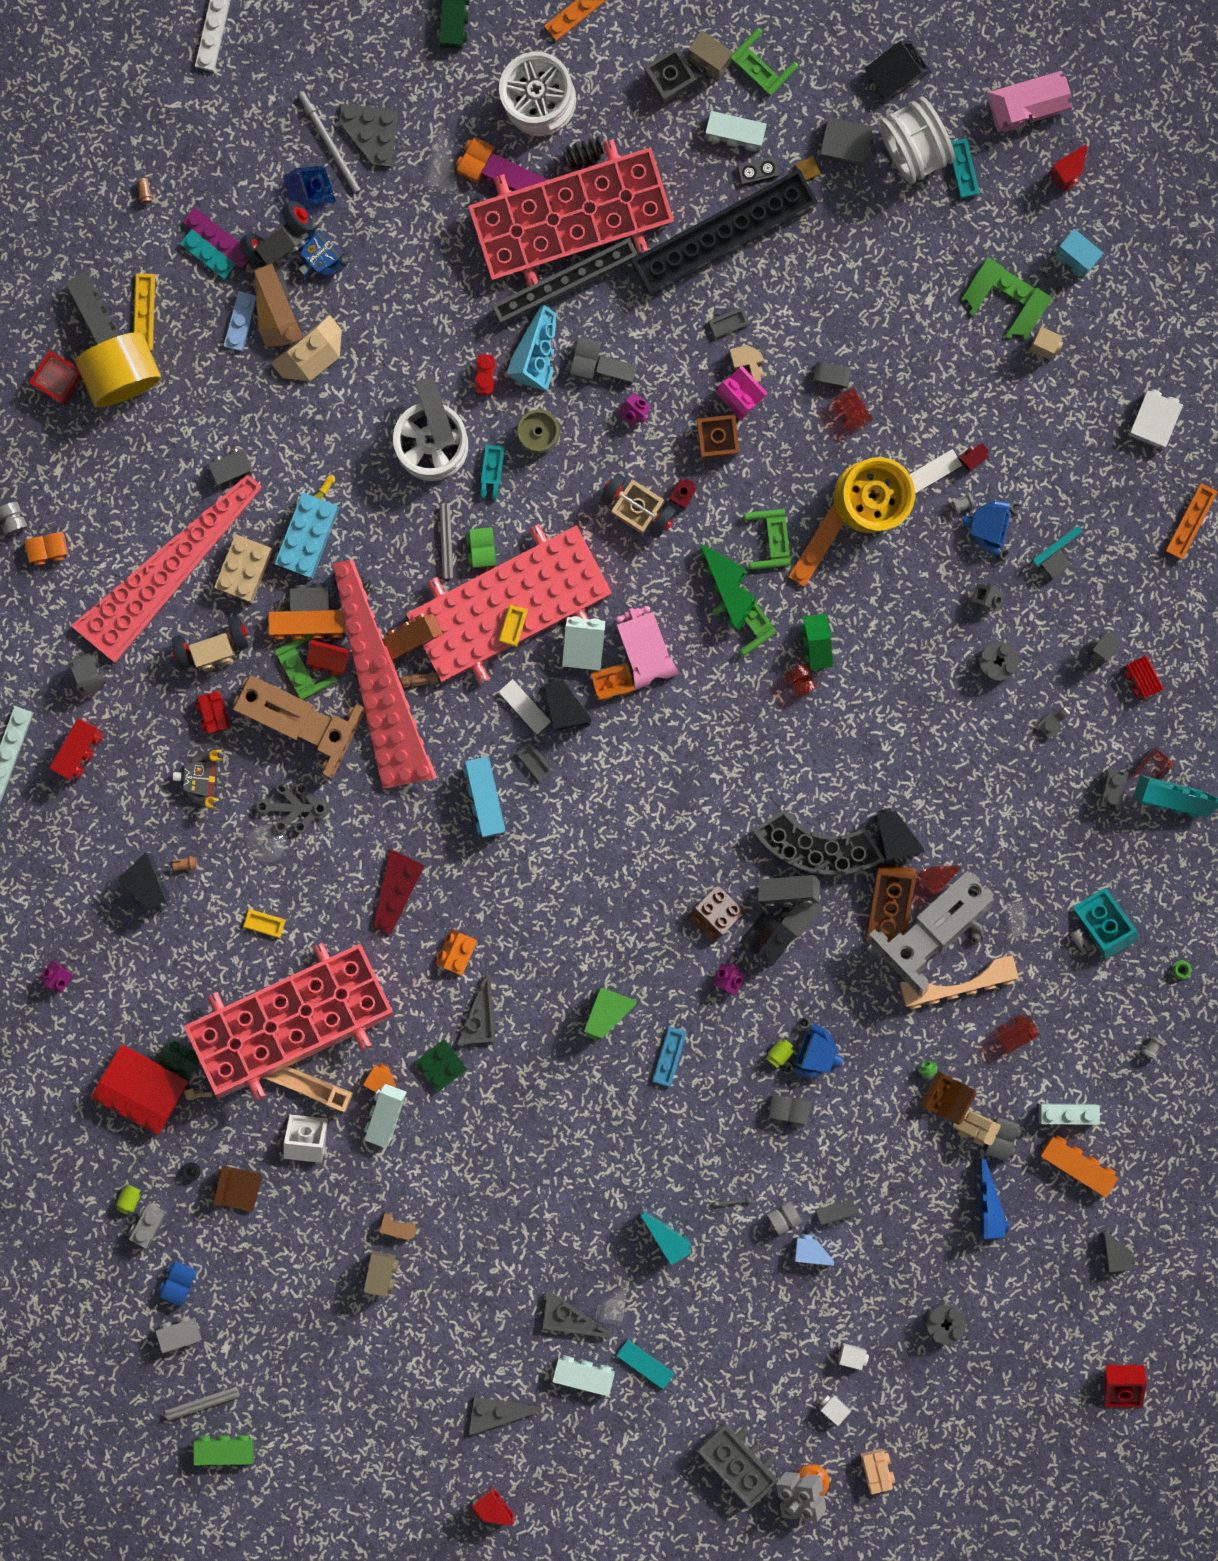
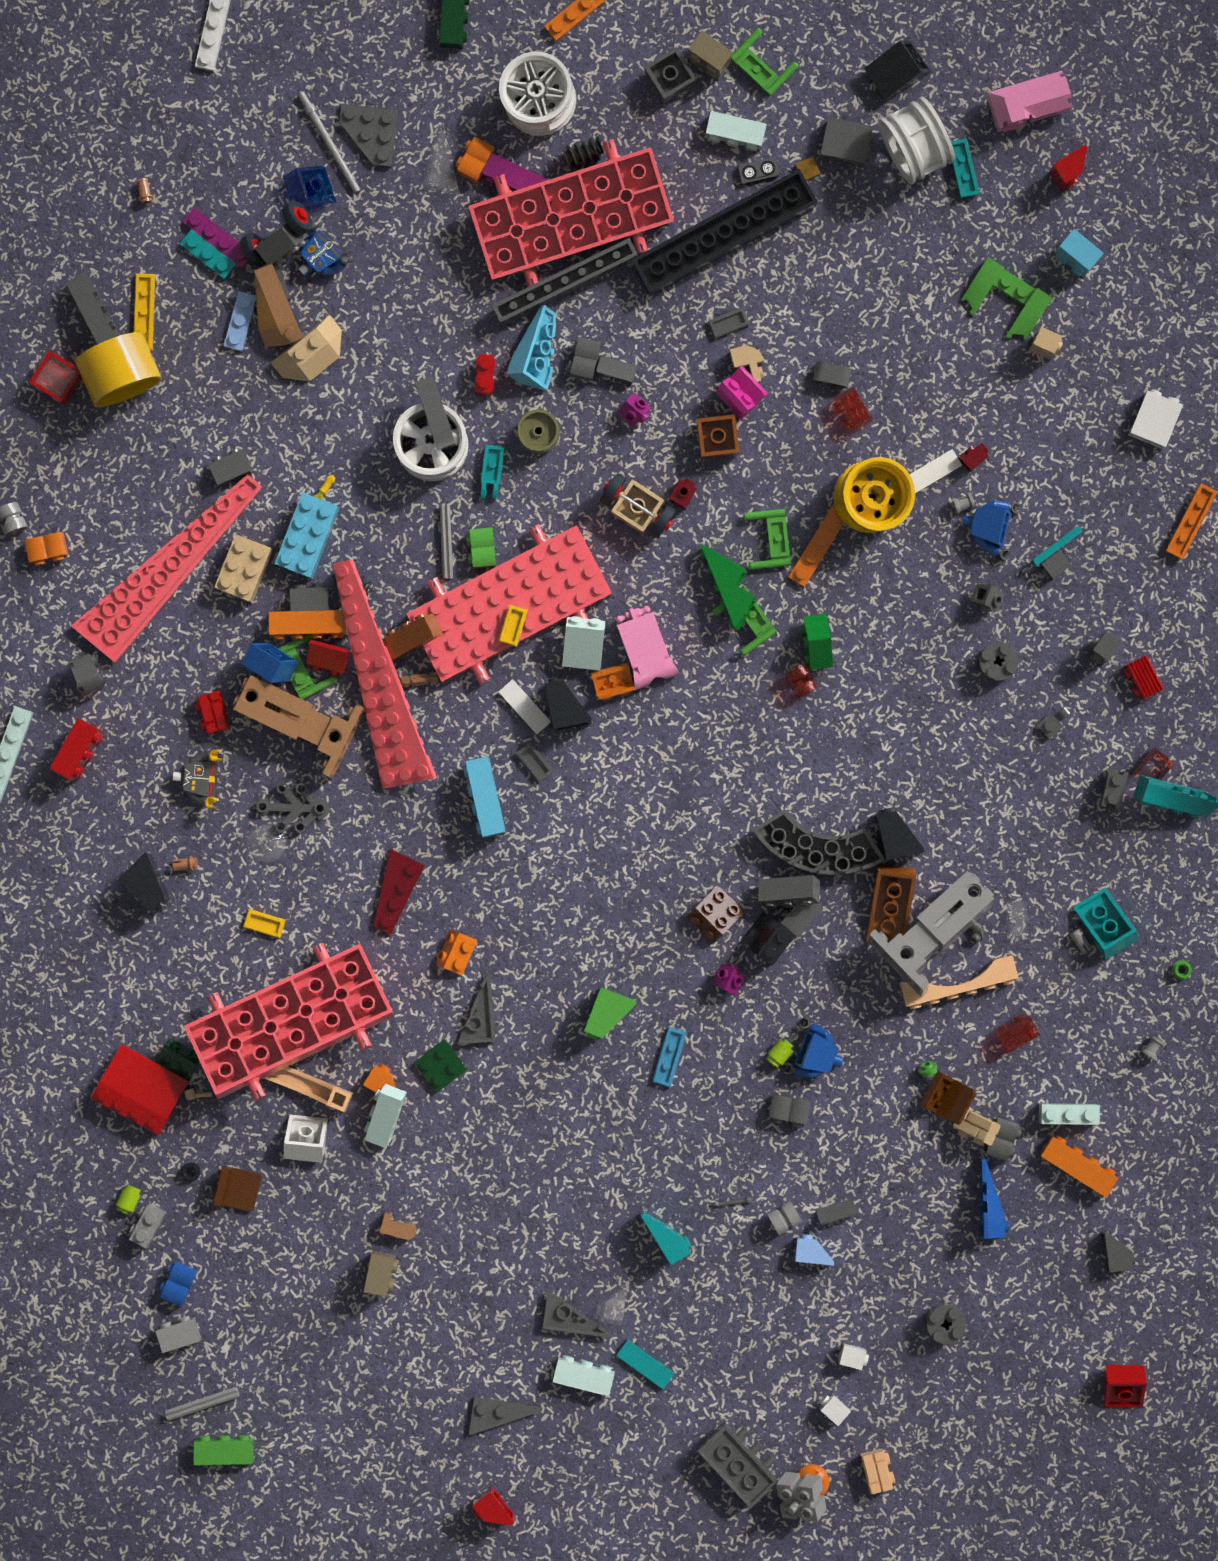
(55, 977): magenta brick -> none
(212, 650): brick -> none
(269, 663): none -> blue brick
(936, 877): clear red slope -> none

